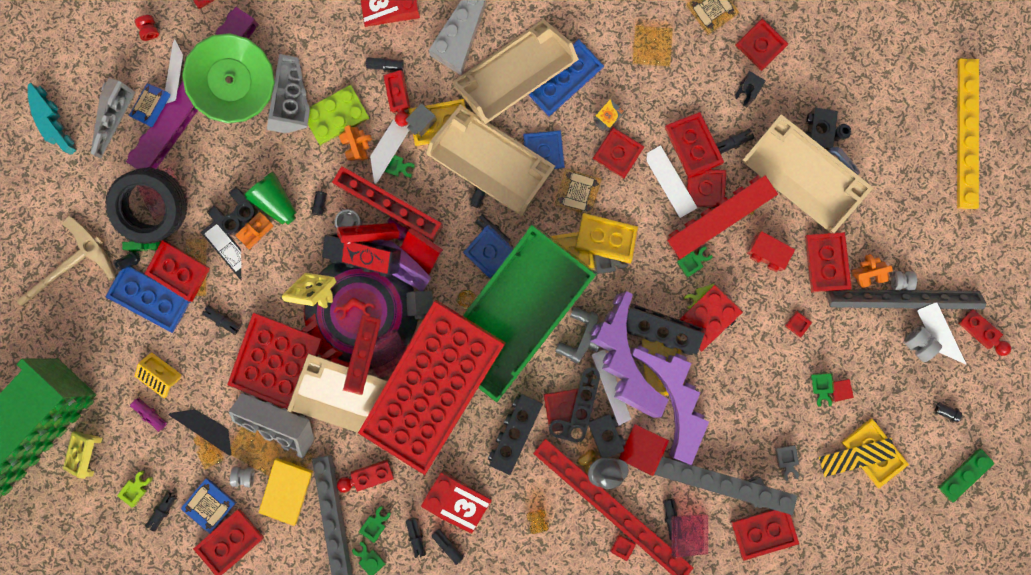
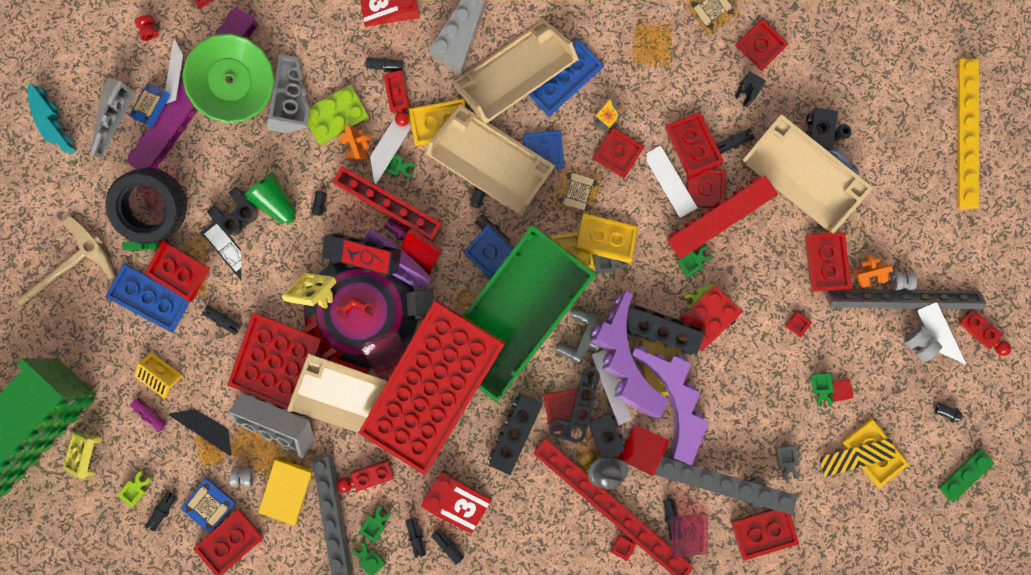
(131, 258): black pin -> none
(254, 230): orange hips -> none
(347, 218): light grey wheel -> none
(361, 355): red tile -> none
(368, 233): red plate -> none
(420, 120): dark grey brick -> none
(537, 521): clear yellow wheel -> none
(770, 251): red brick -> none

